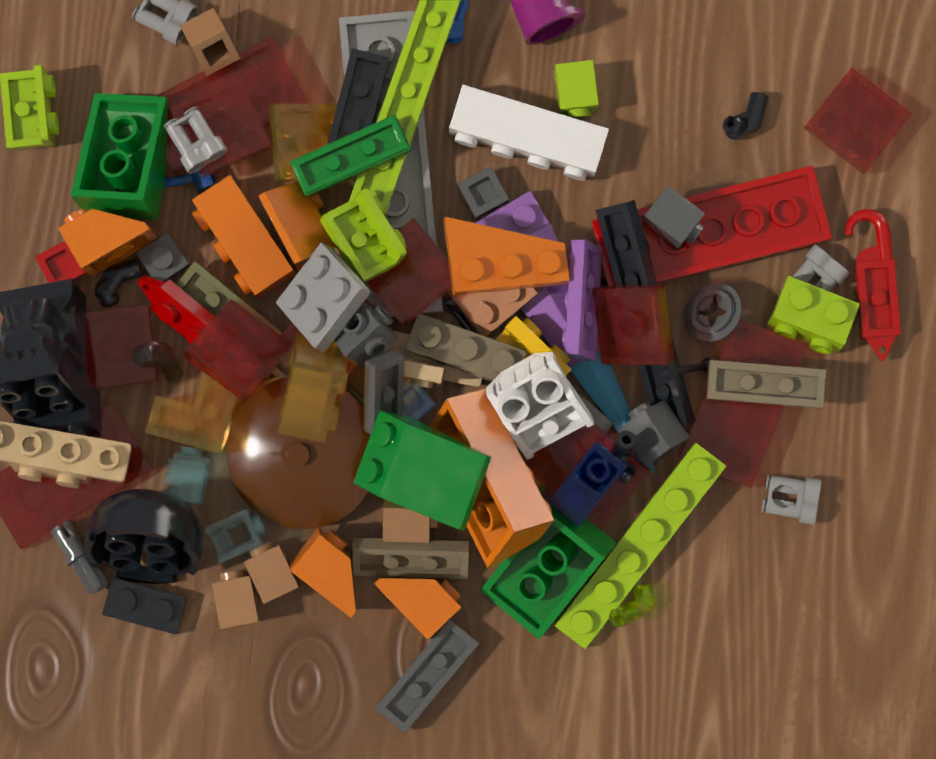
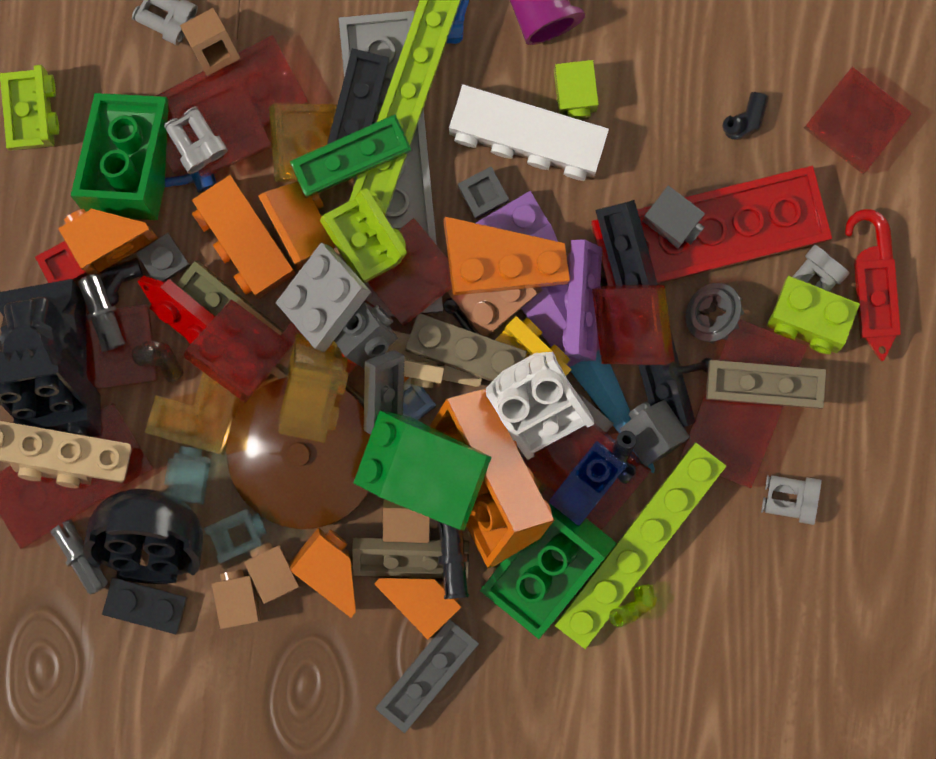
(101, 313): none -> dark grey axle
(453, 562): none -> black pin

